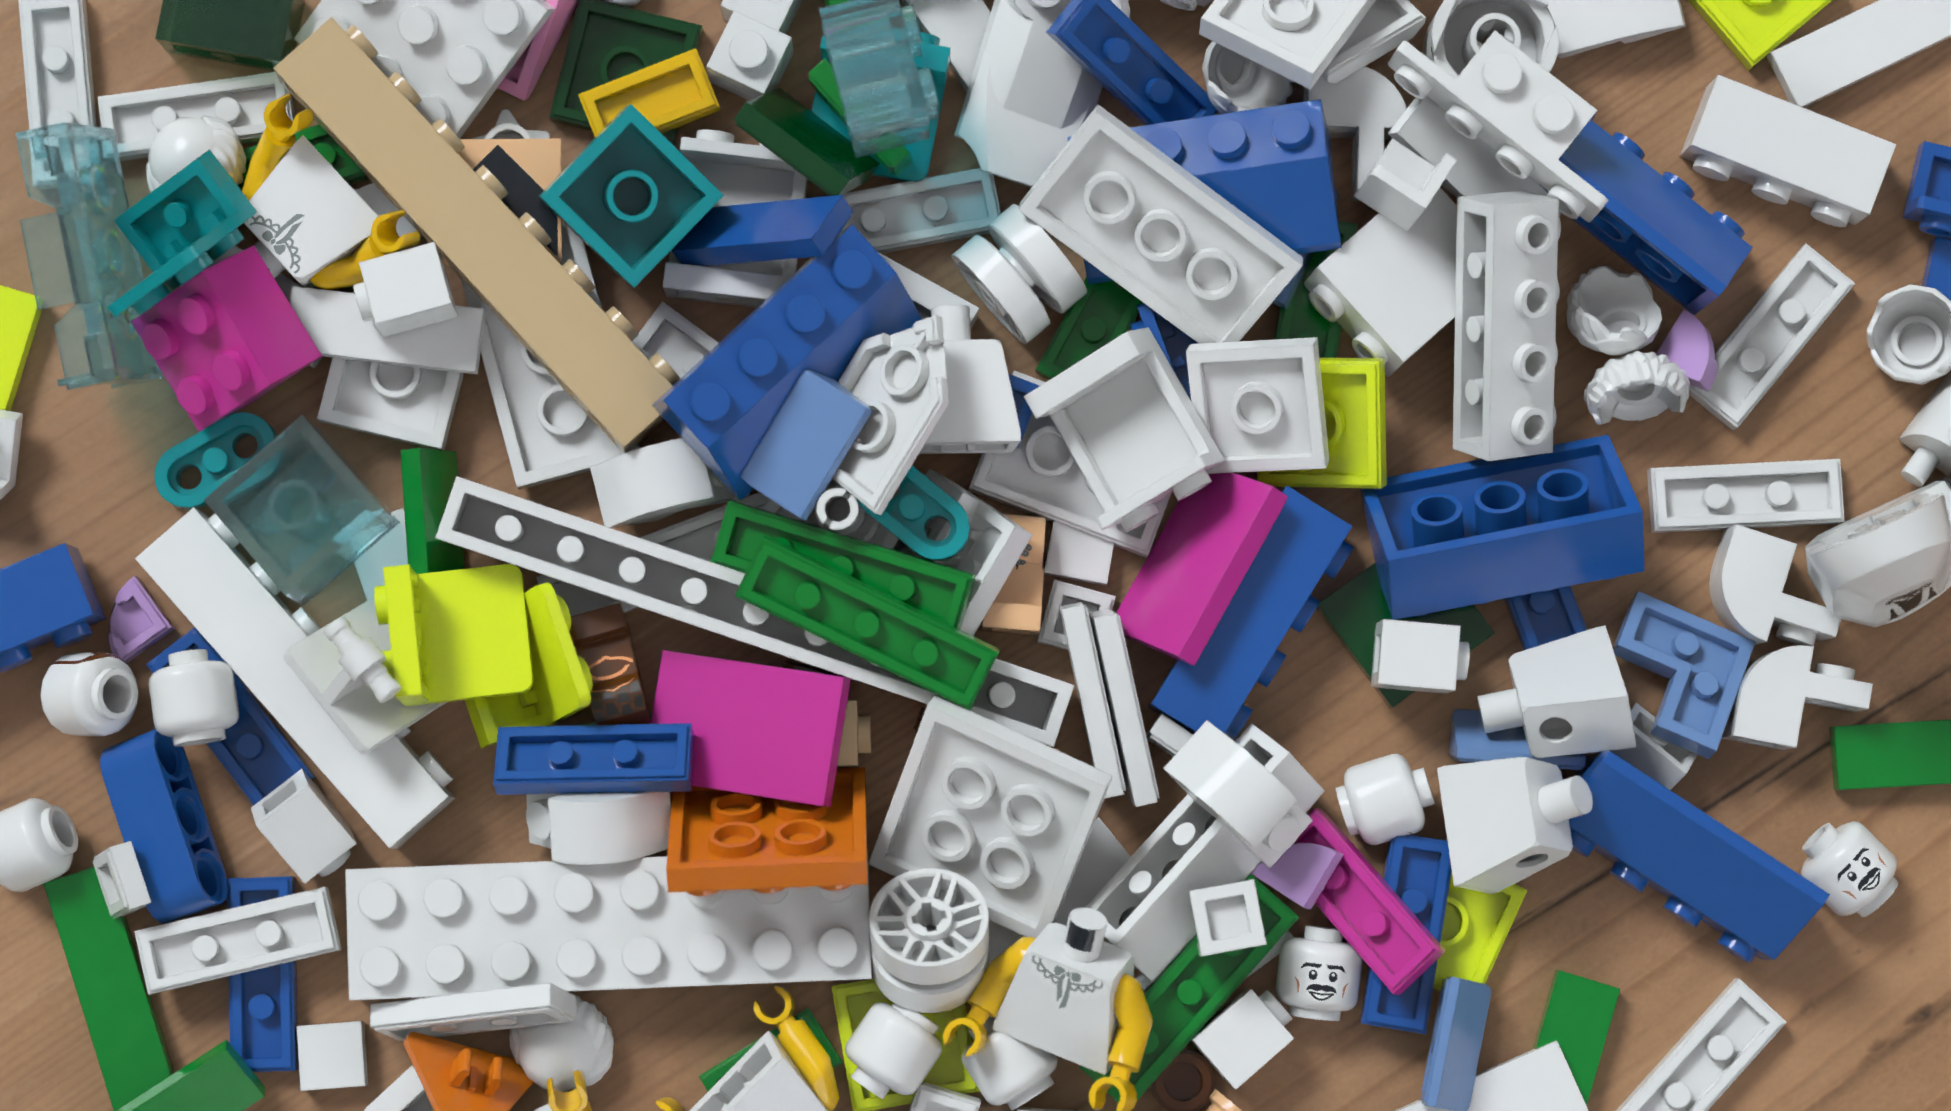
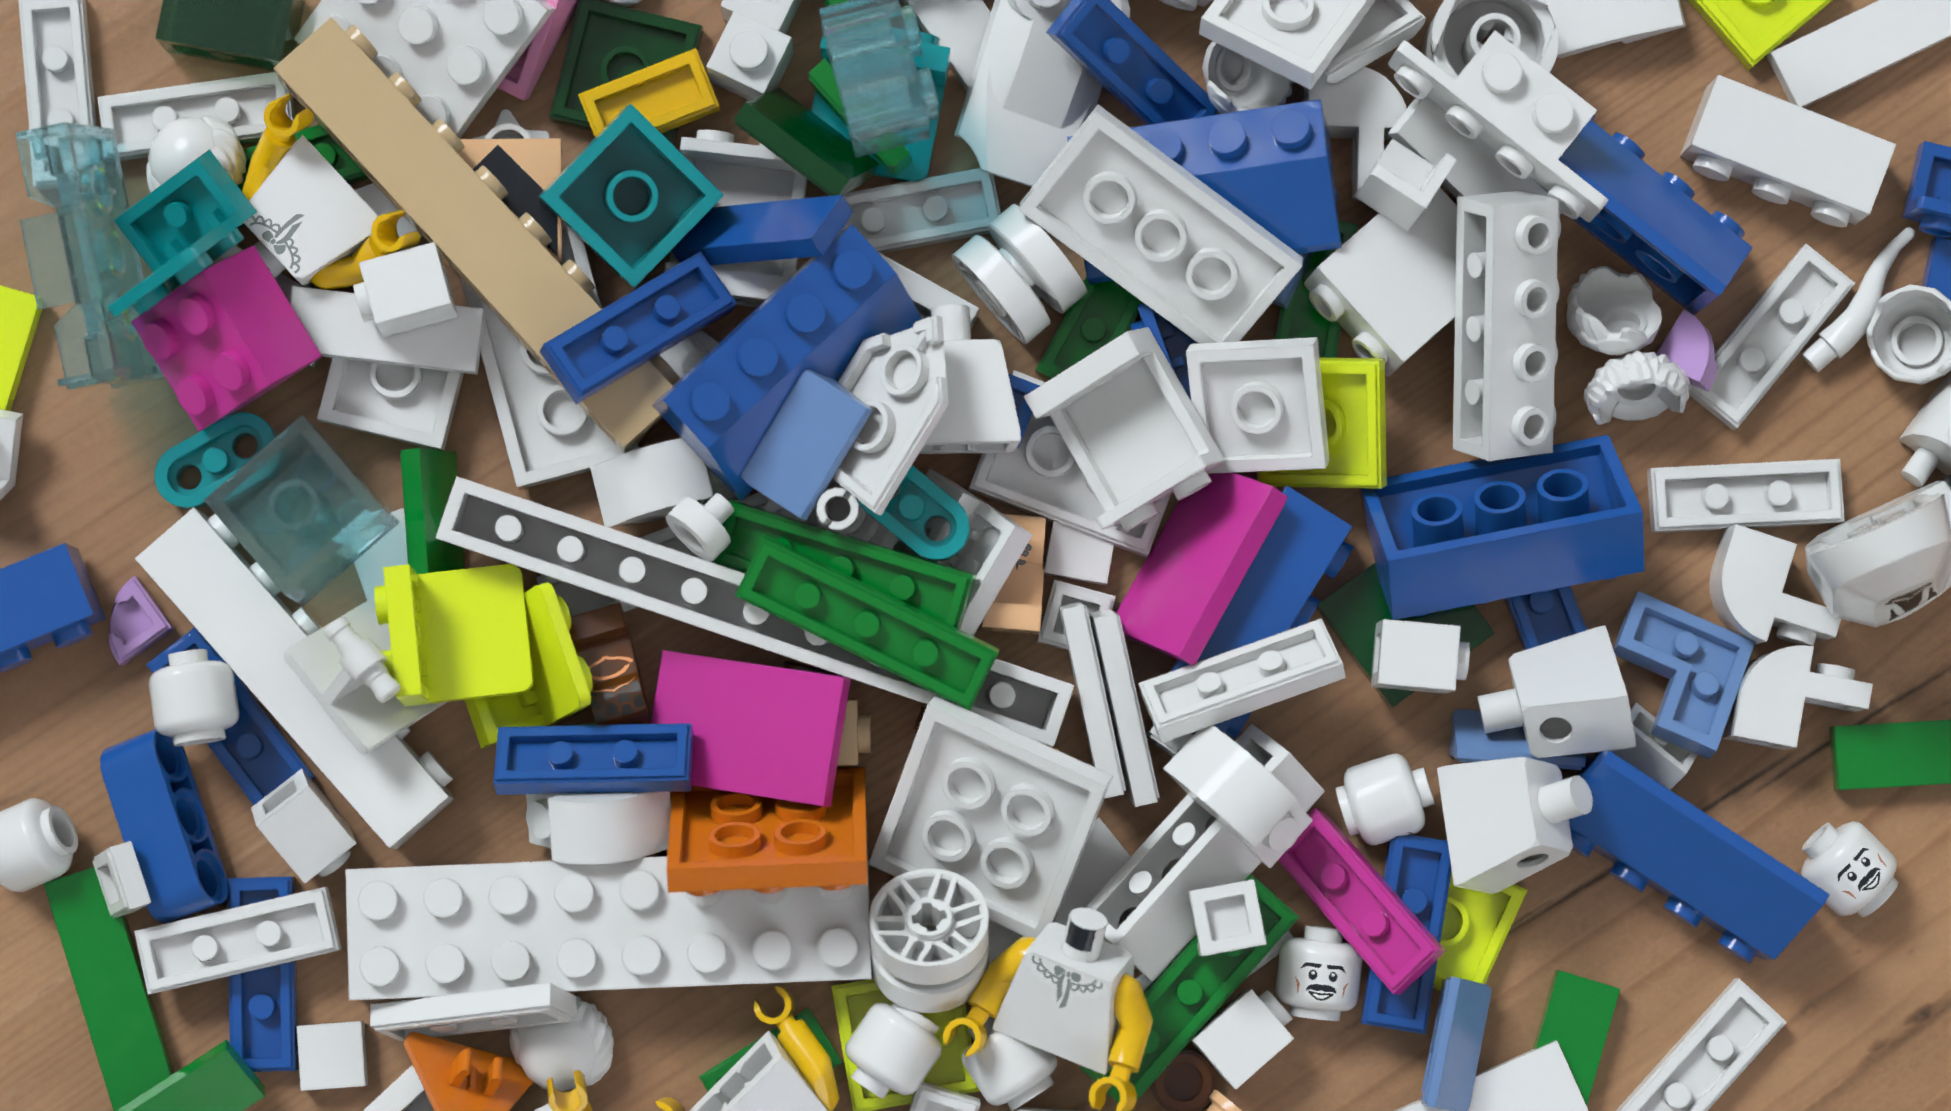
(89, 694): white head -> none
(637, 327): none -> blue tile
(701, 526): none -> white tile
(1242, 680): none -> white tile
(1301, 872): lavender tile -> none
(1853, 322): none -> white animal

